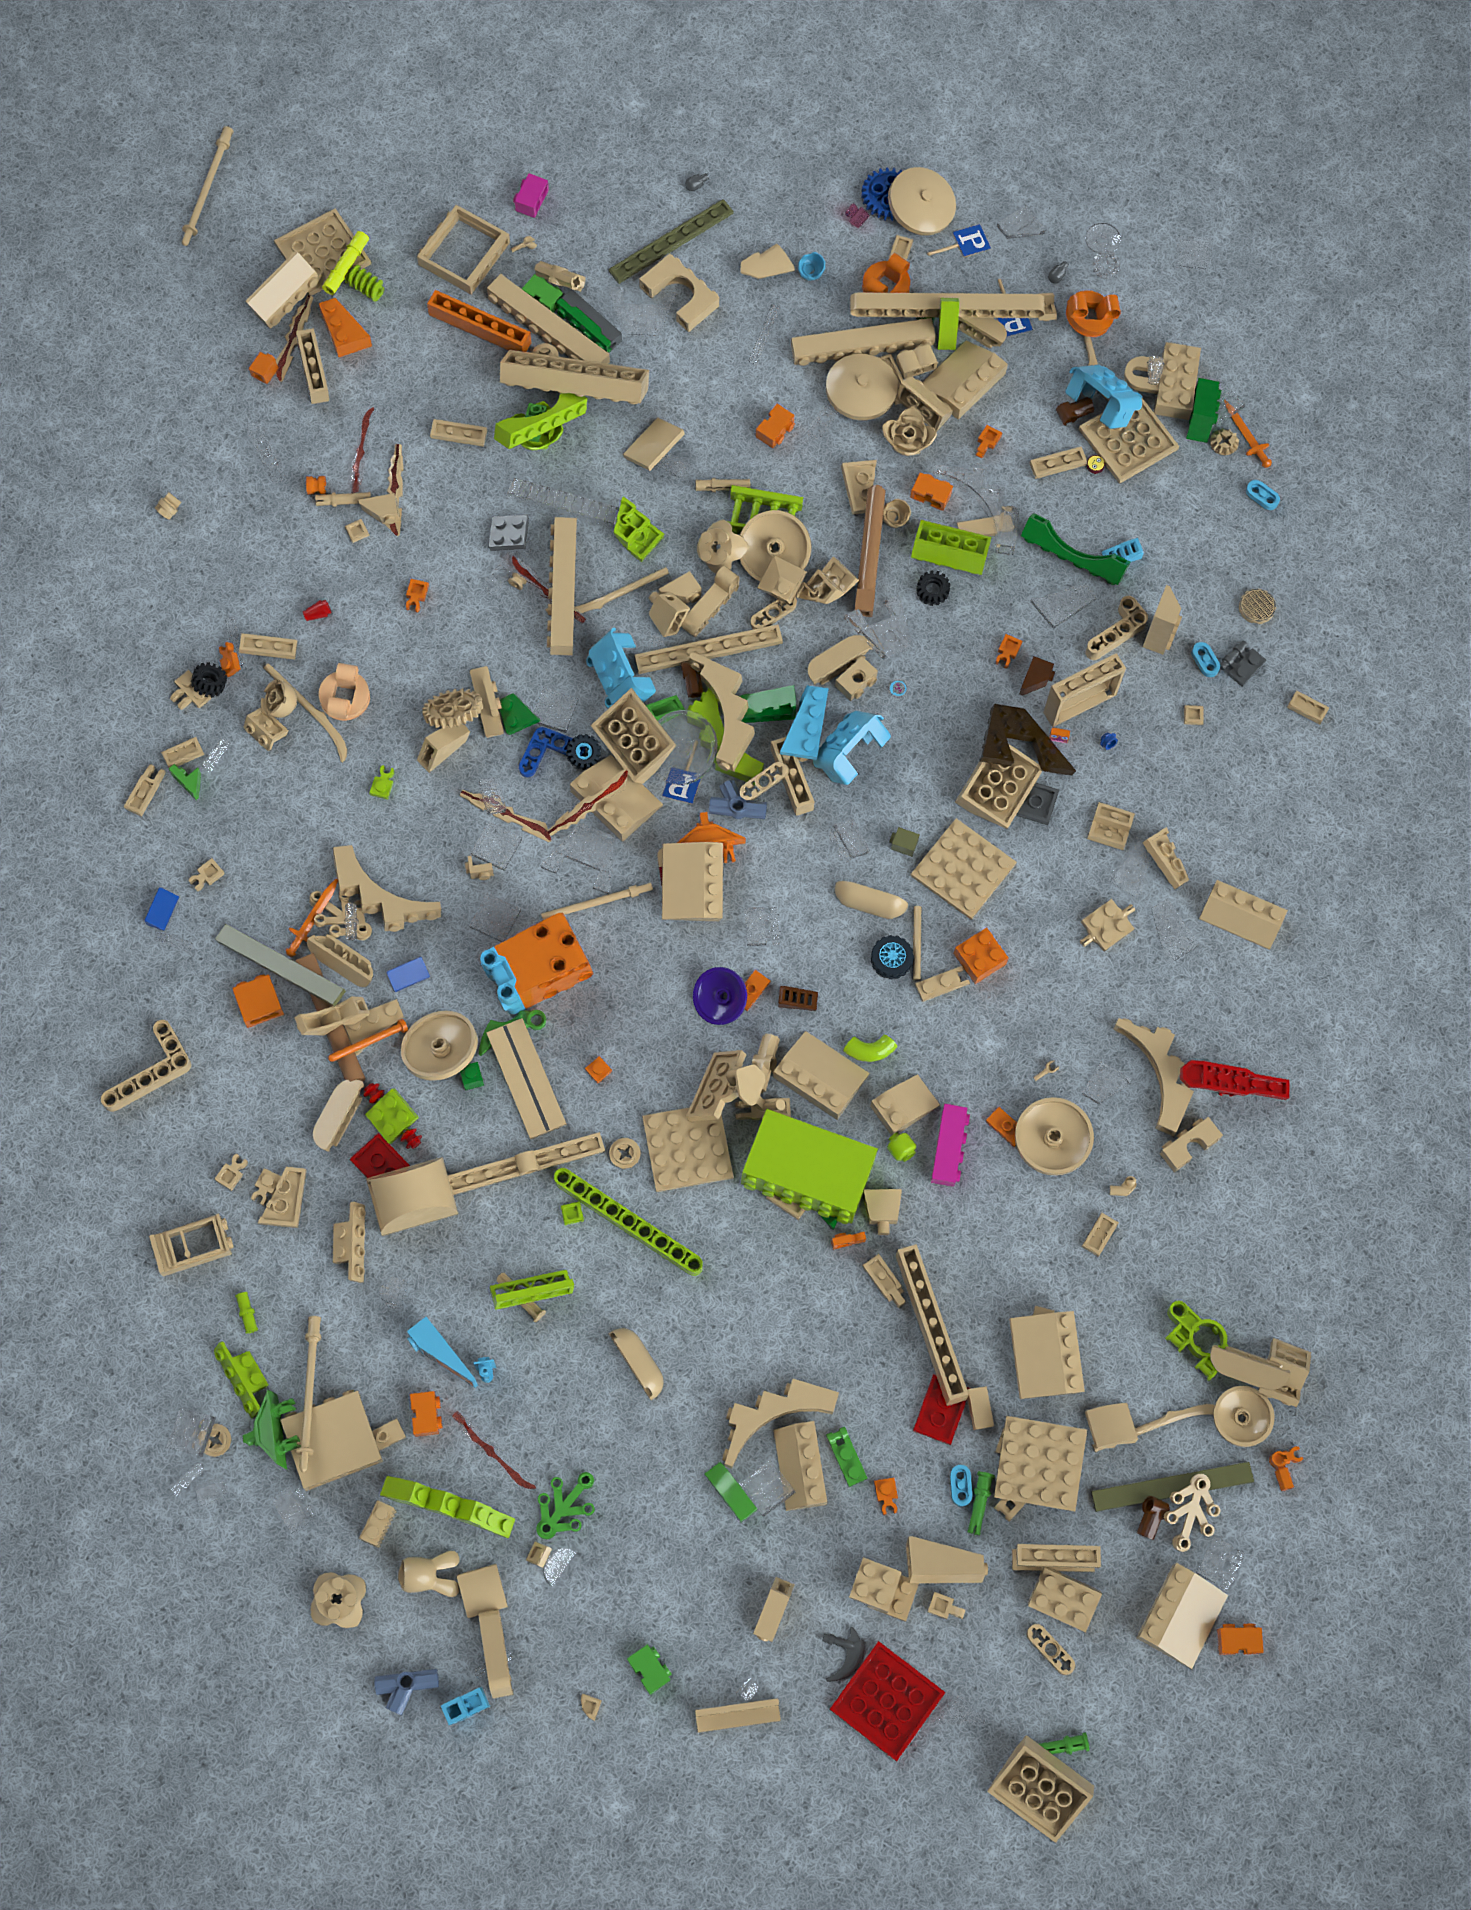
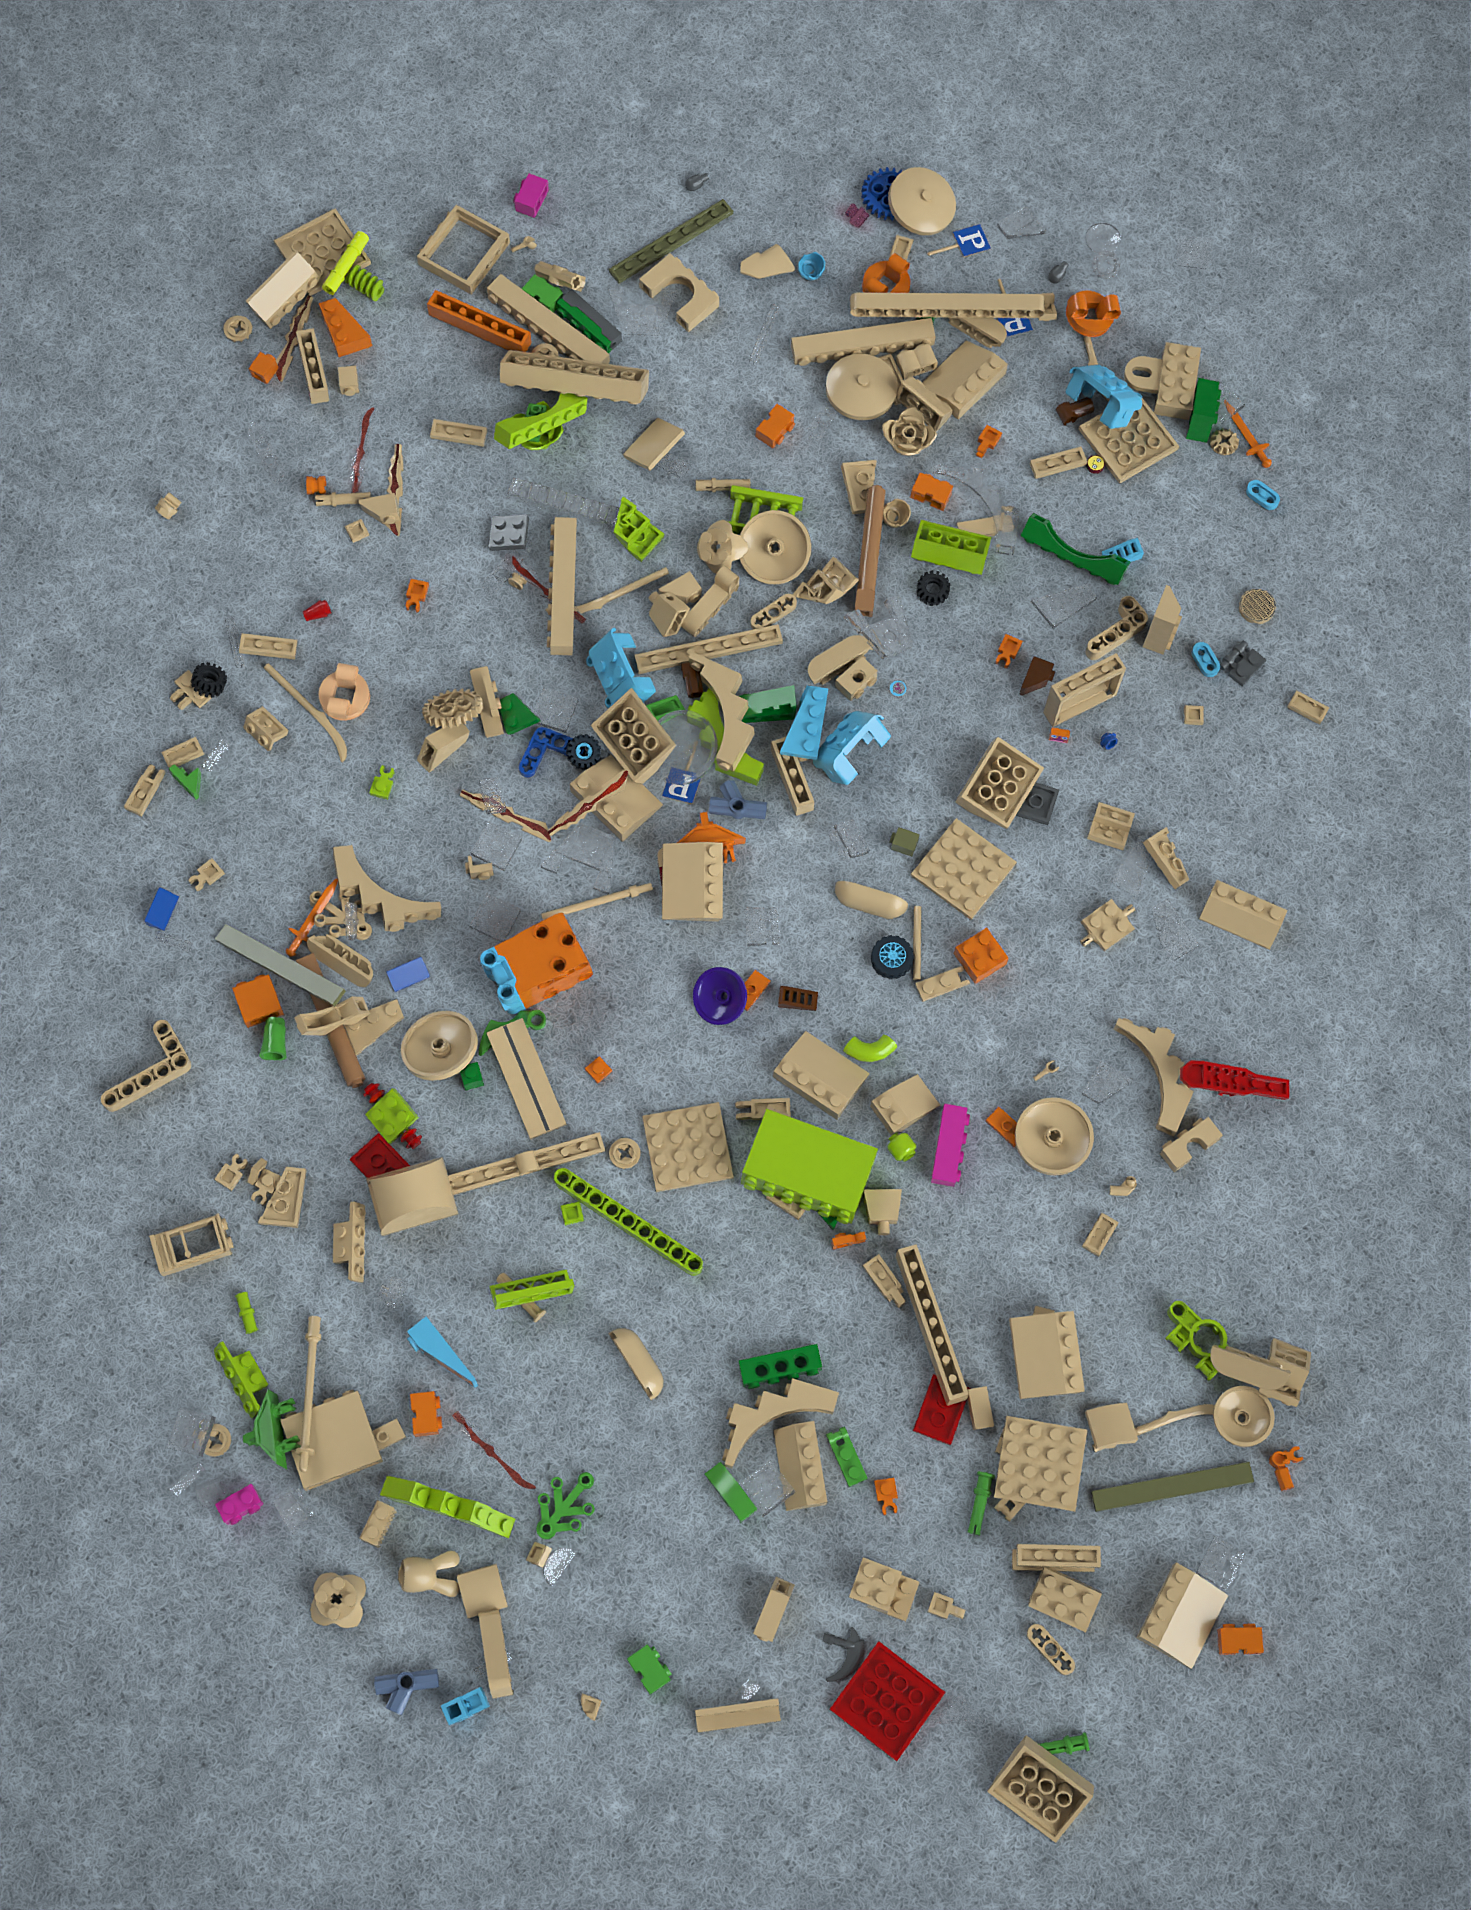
(222, 144): tan bar -> none
(230, 661): orange plate -> none
(234, 322): none -> tan gear
(239, 1504): none -> dark pink brick
(253, 1177): none -> tan tile
(274, 1040): none -> bright green plant
(279, 699): tan cylinder -> none
(337, 1114): tan brick -> none
(348, 380): none -> tan brick
(400, 1026): orange bar -> none
(485, 1369): medium azure hinge -> none
(726, 1081): tan plate -> none
(766, 1059): tan piece -> none
(772, 769): tan beam -> none
(782, 580): tan slope -> none
(809, 1354): none -> green brick
(942, 1563): tan slope -> none
(948, 323): lime slope -> none
(961, 1486): medium azure plate -> none
(1019, 725): dark brown wing -> none
(1154, 369): clear cone -> none
(1154, 1512): reddish brown piece -> none
(1192, 1509): tan plant -> none

